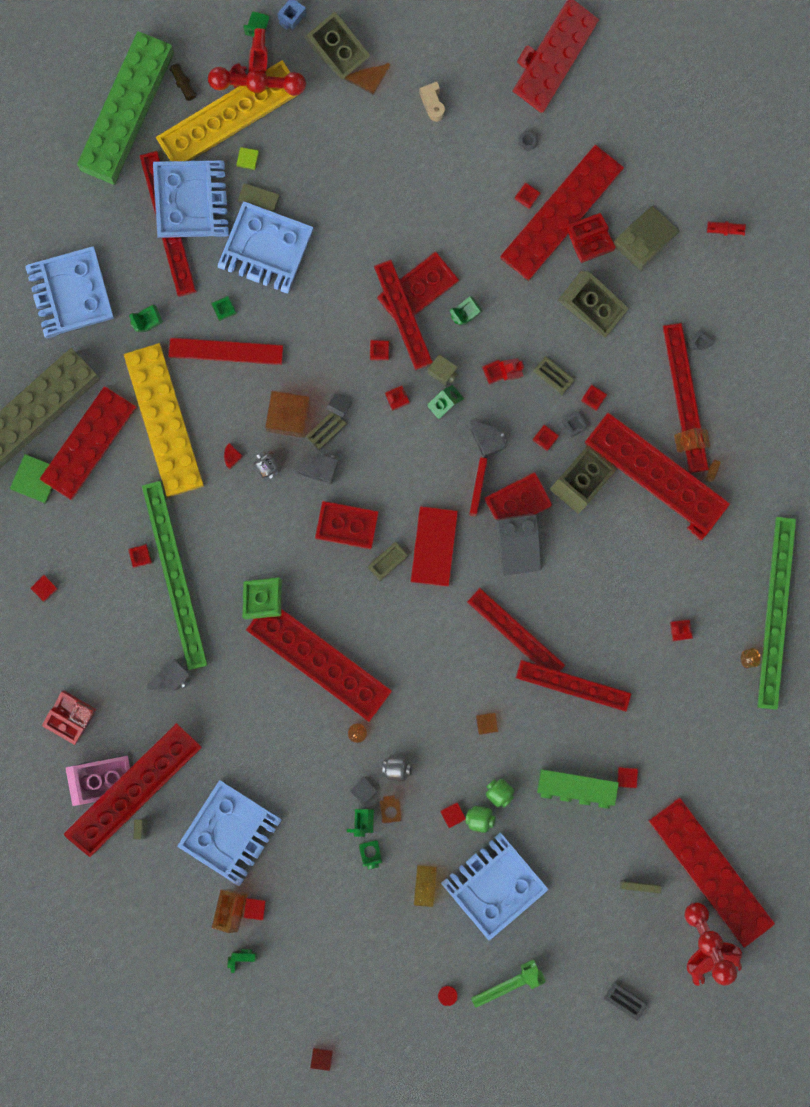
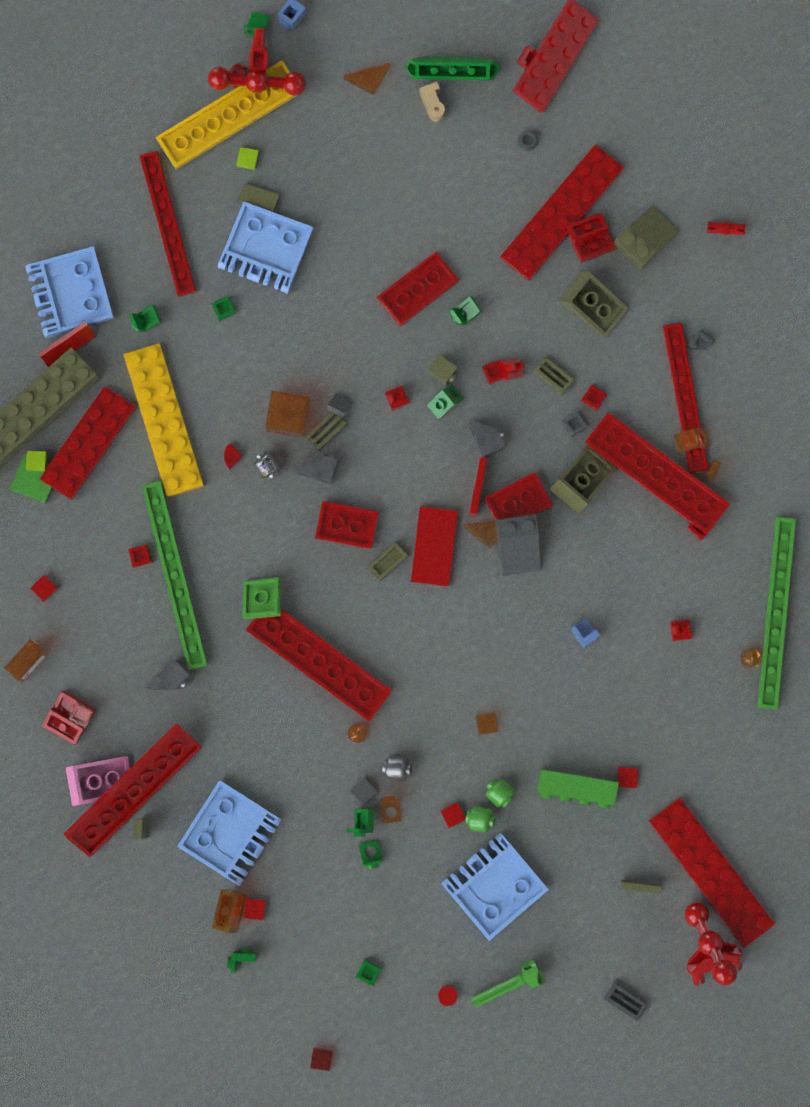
(26, 660): none -> clear orange brick
(36, 460): none -> lime tile
(74, 339): none -> red tile
(125, 108): bright green brick -> none
(183, 82): dark brown pin -> none
(186, 199): light blue hinge -> none
(225, 351): red tile -> none
(337, 45): olive slope -> none
(368, 972): none -> green tile
(379, 350): red tile -> none
(403, 315): red tile -> none
(425, 886): clear yellow slope -> none
(452, 68): none -> green brick
(484, 532): none -> clear orange tile
(514, 631): red tile -> none
(527, 195): red tile -> none
(545, 438): red tile -> none
(573, 685): red tile -> none
(584, 633): none -> medium blue panel

